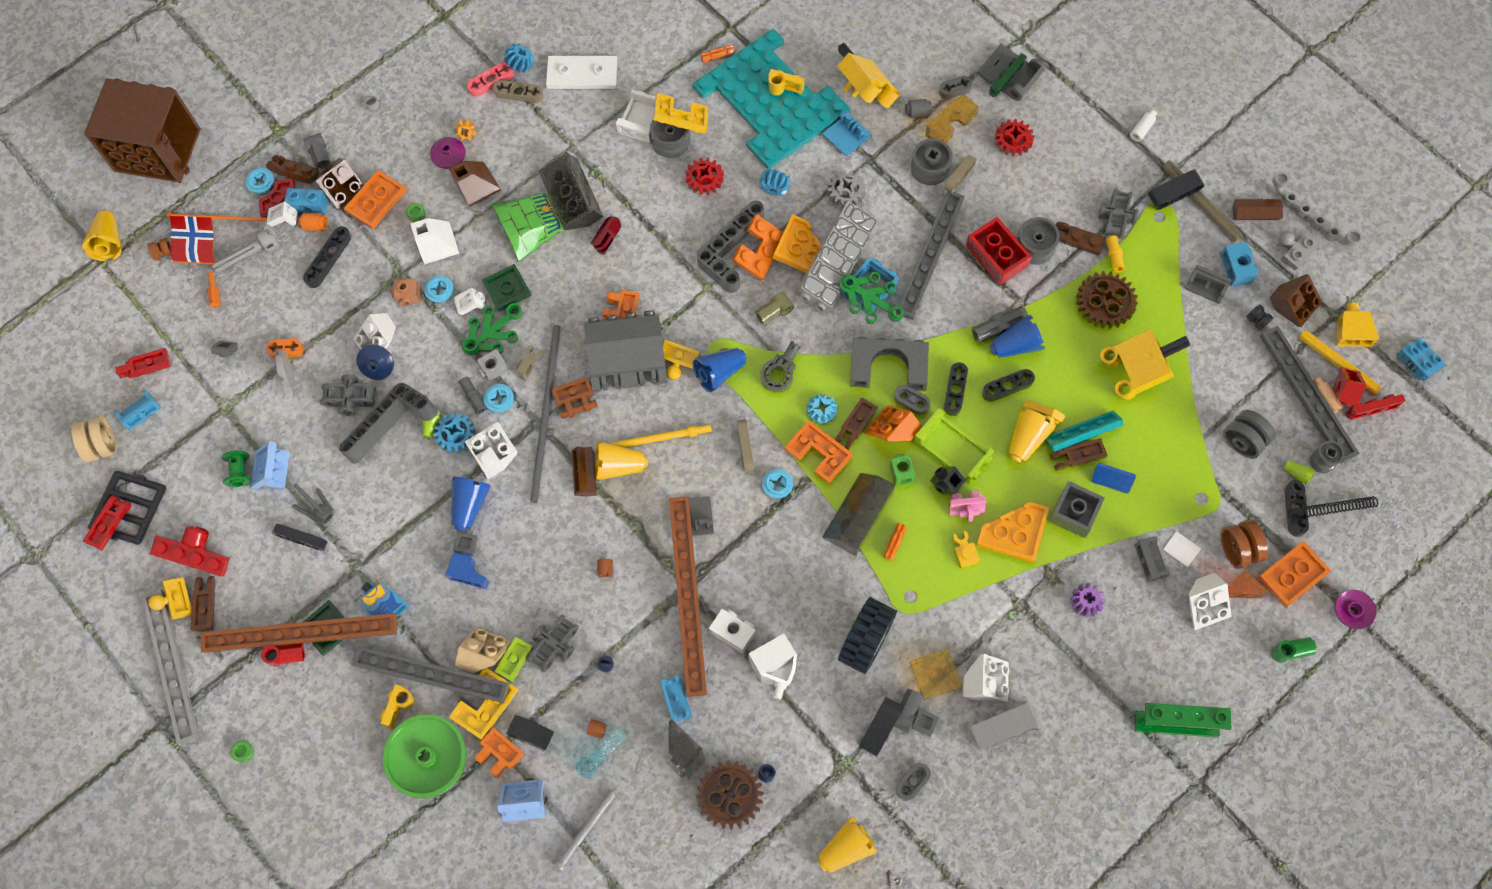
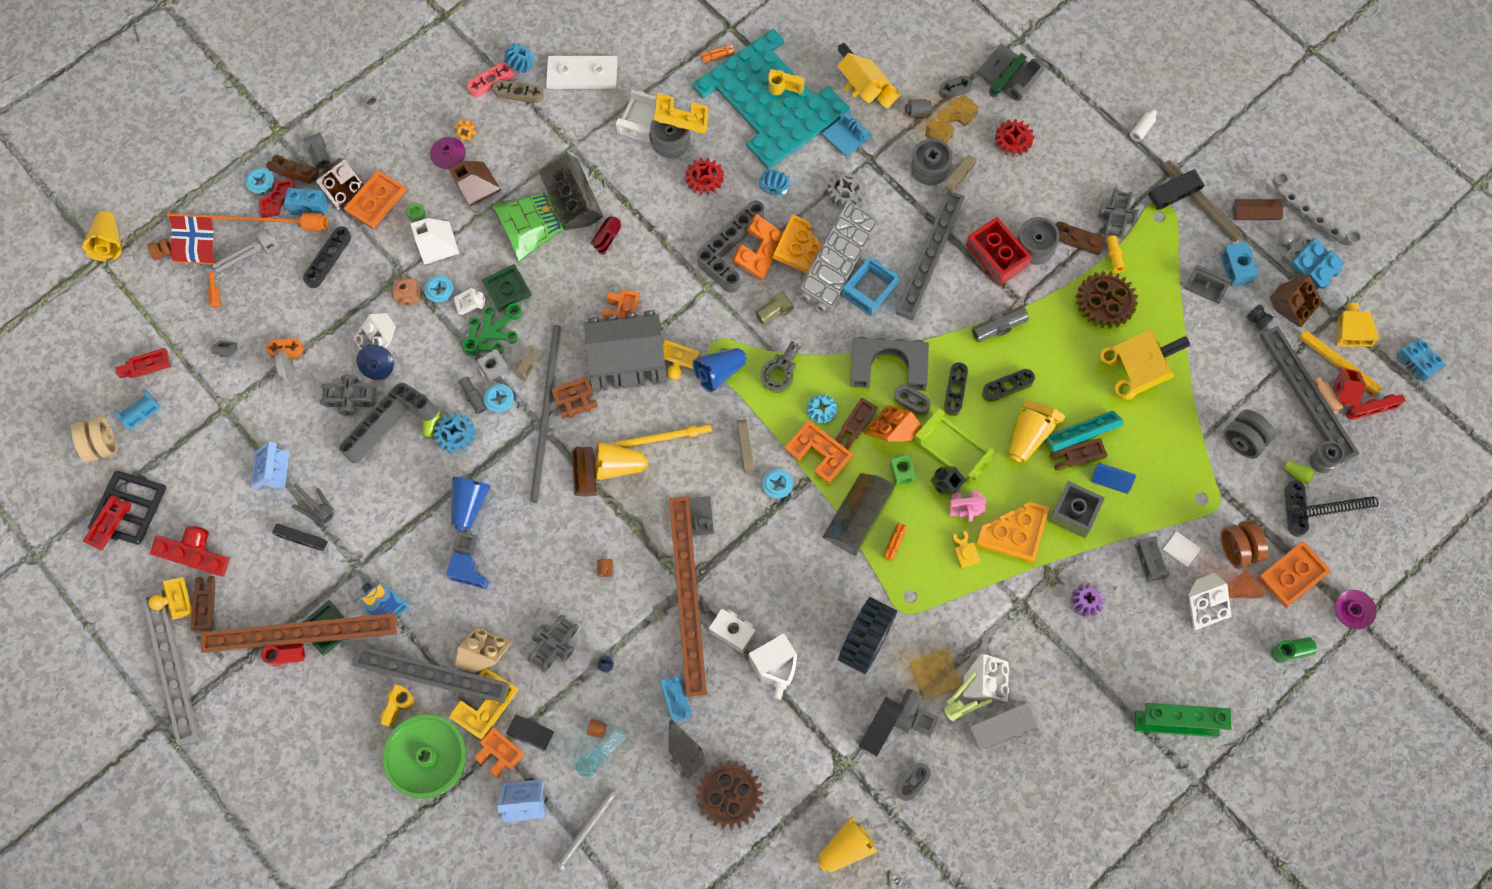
(143, 130): reddish brown piece -> none
(236, 468): green hose -> none
(242, 751): bright green tile -> none
(281, 213): white bracket -> none
(492, 450): white slope -> none
(513, 659): lime plate -> none
(768, 768): dark blue hinge -> none
(868, 296): green plant -> none
(956, 708): none -> yellowish green plant
(1018, 339): blue cone -> none
(1318, 263): none -> dark azure plate

